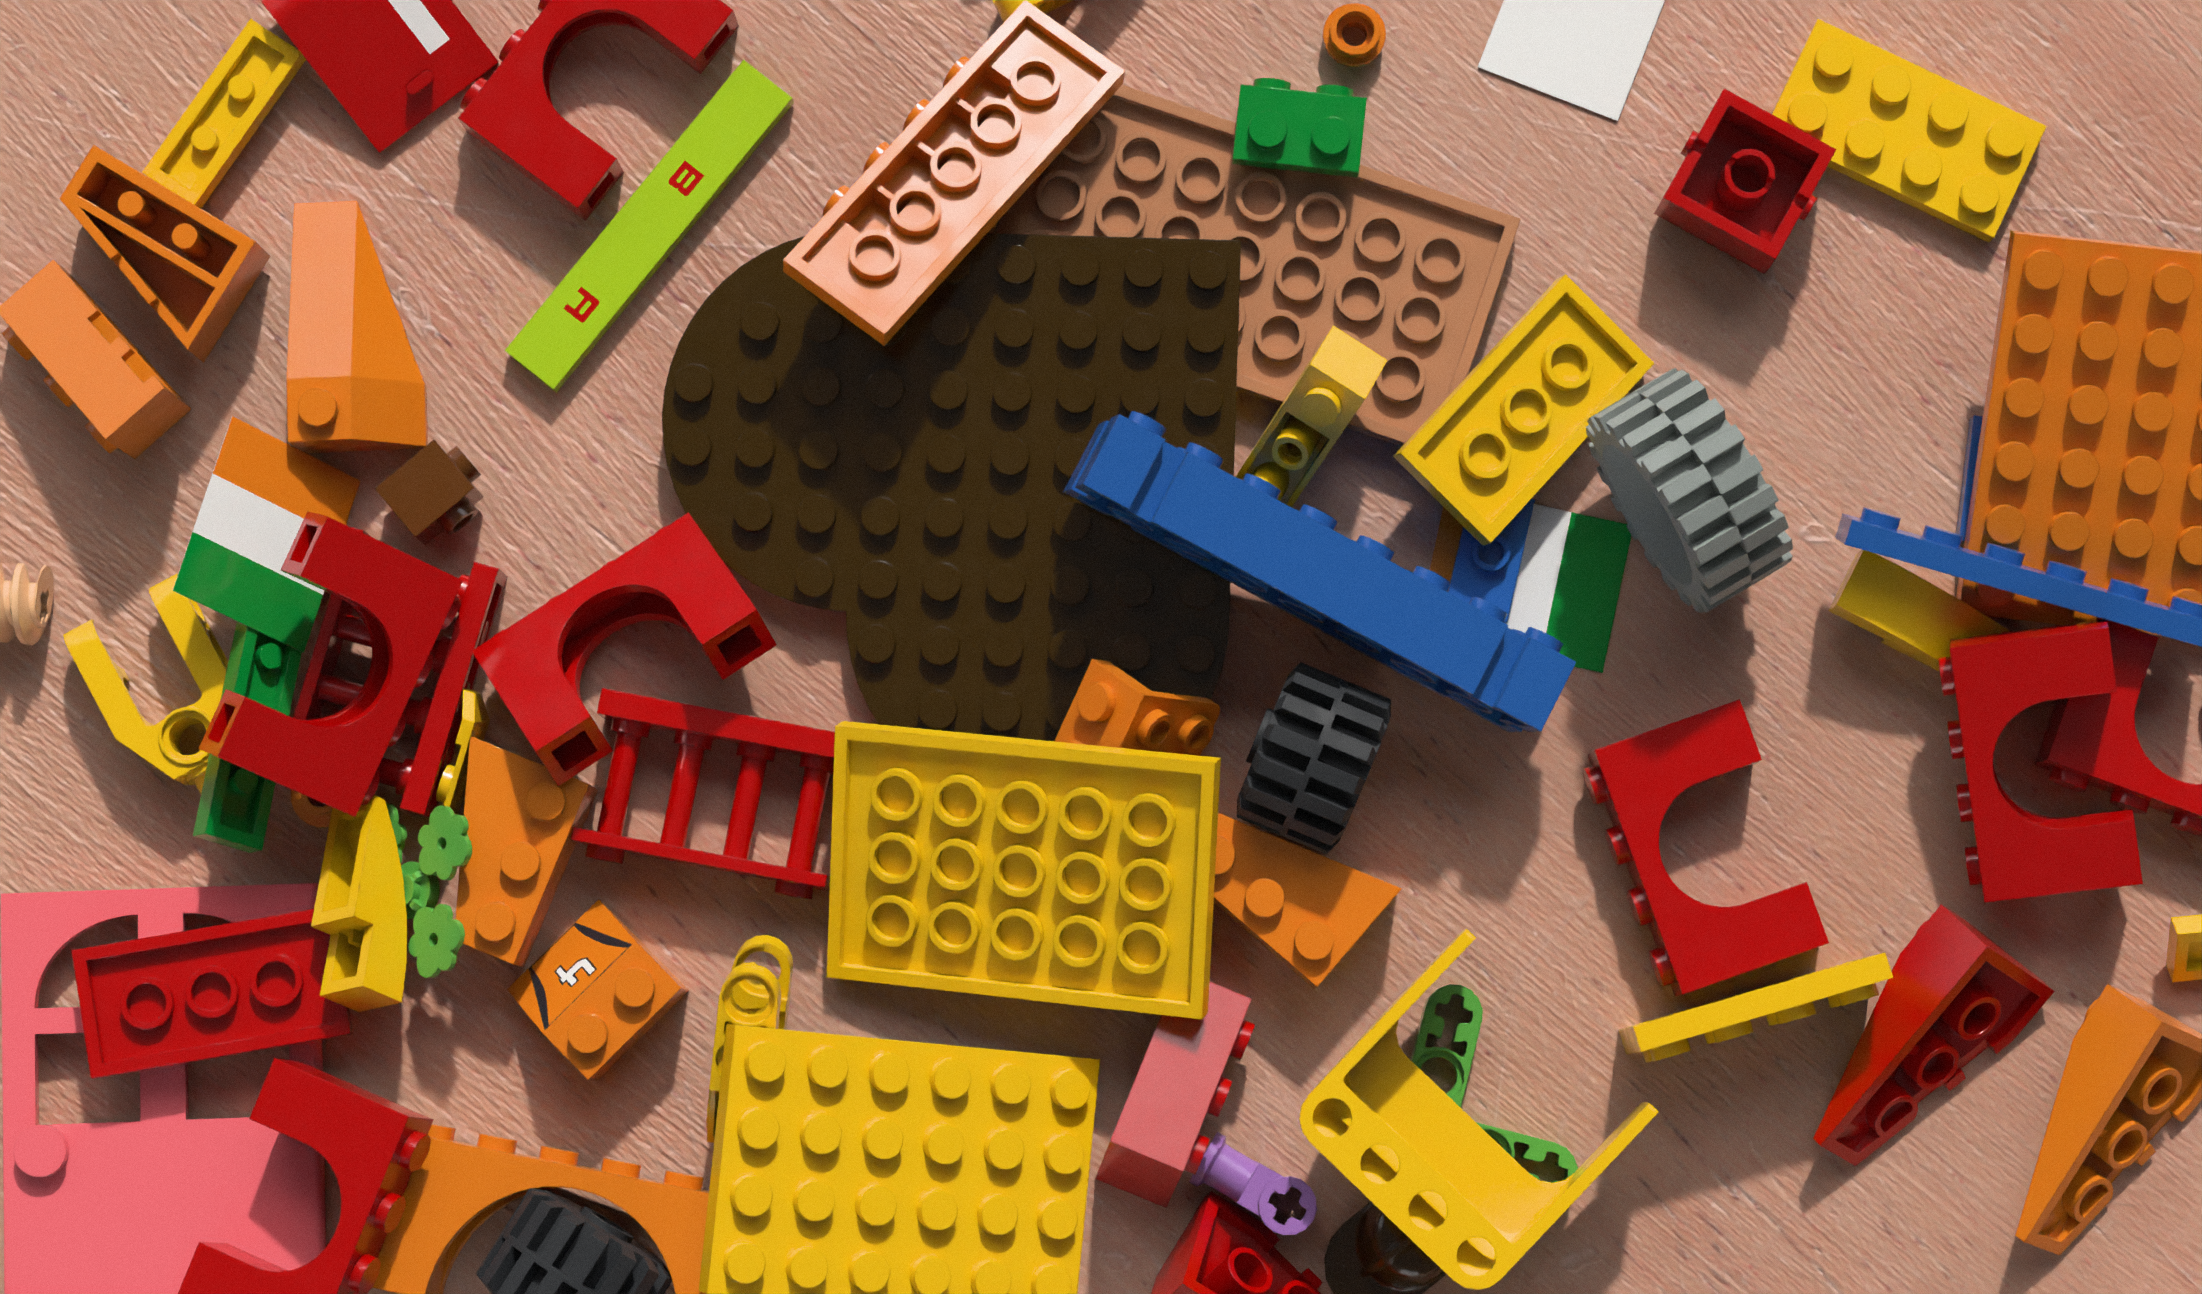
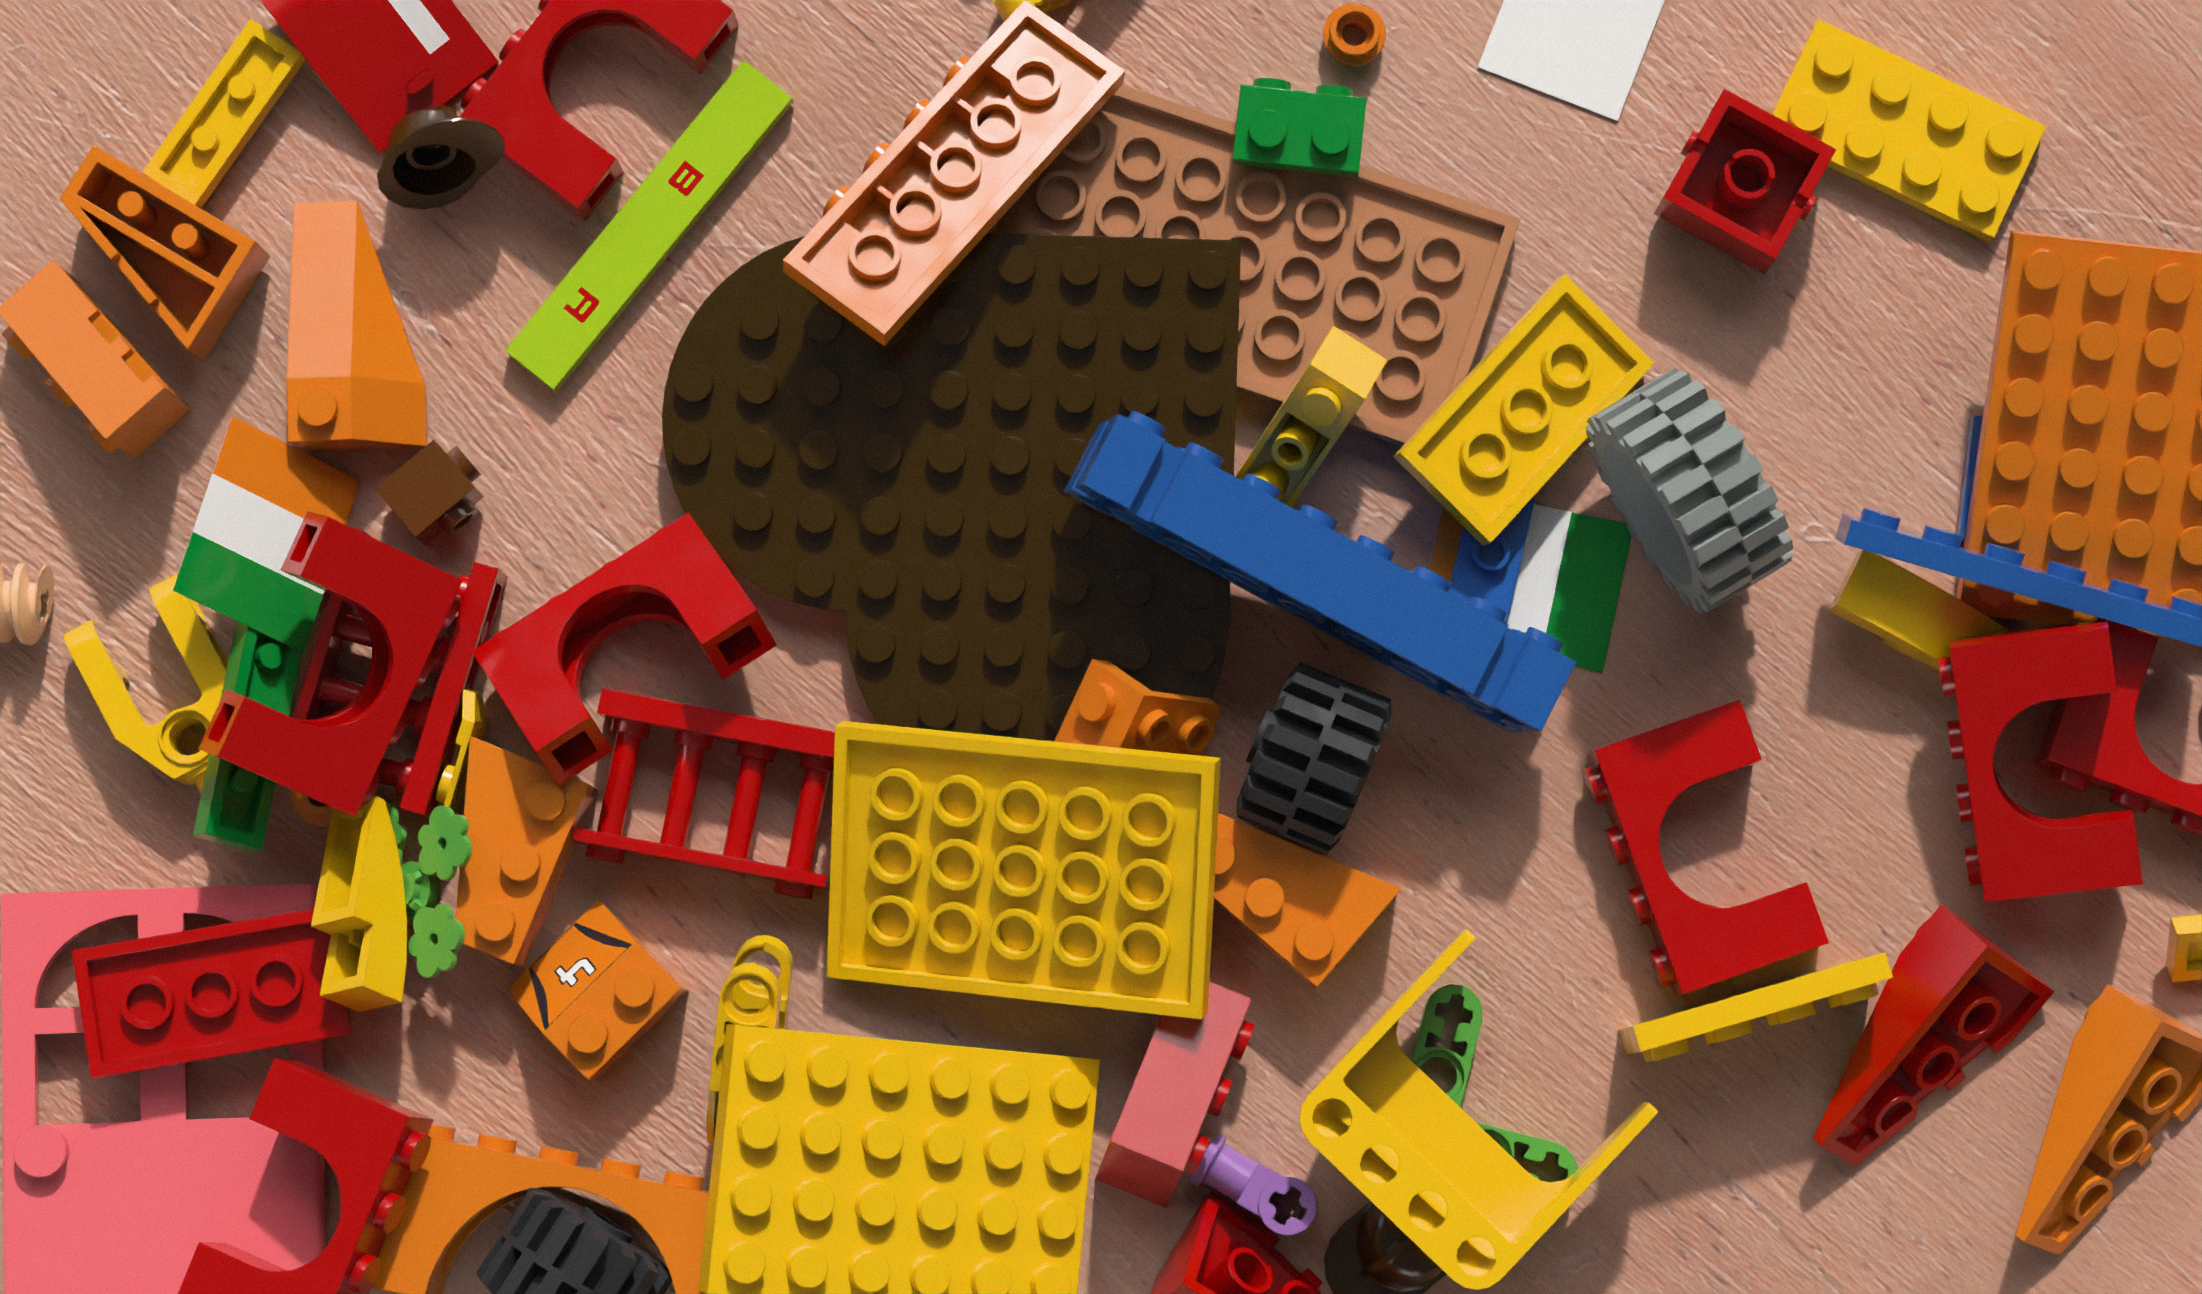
(436, 157): none -> dark brown piece

